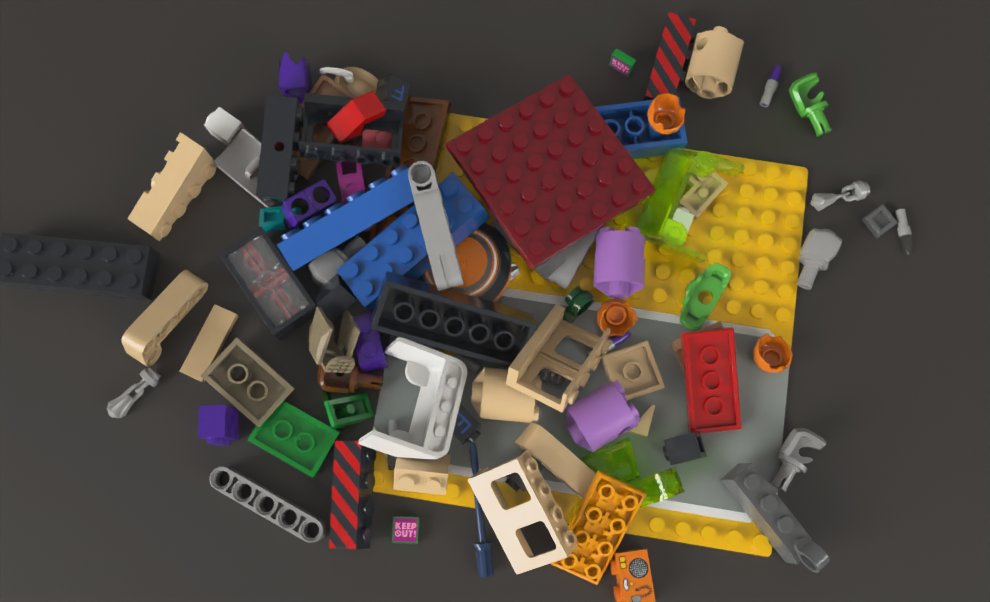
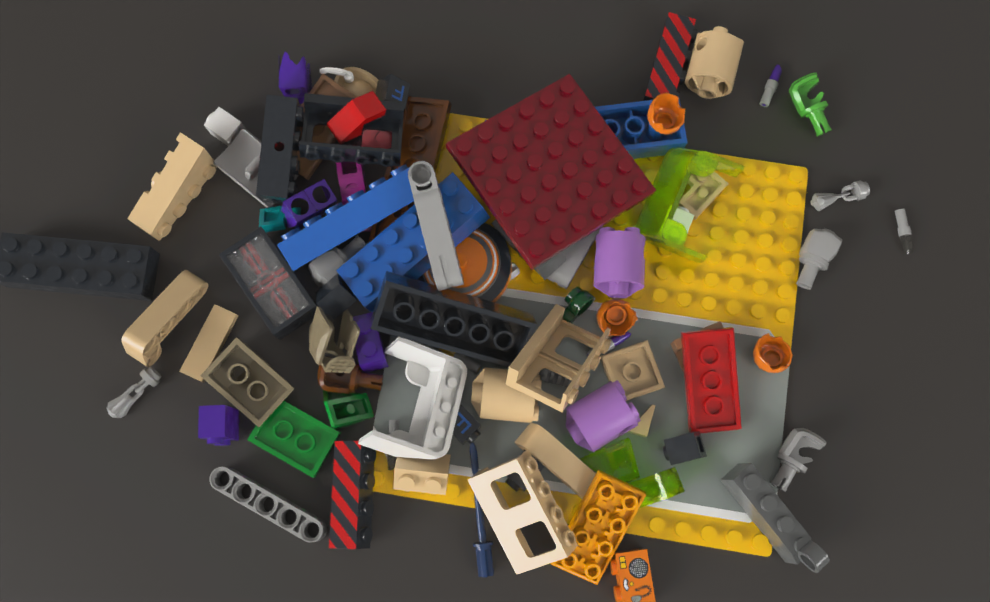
(405, 529): tile -> none
(622, 62): tile -> none
(712, 280): bright green piece -> none
(879, 221): dark grey tile -> none

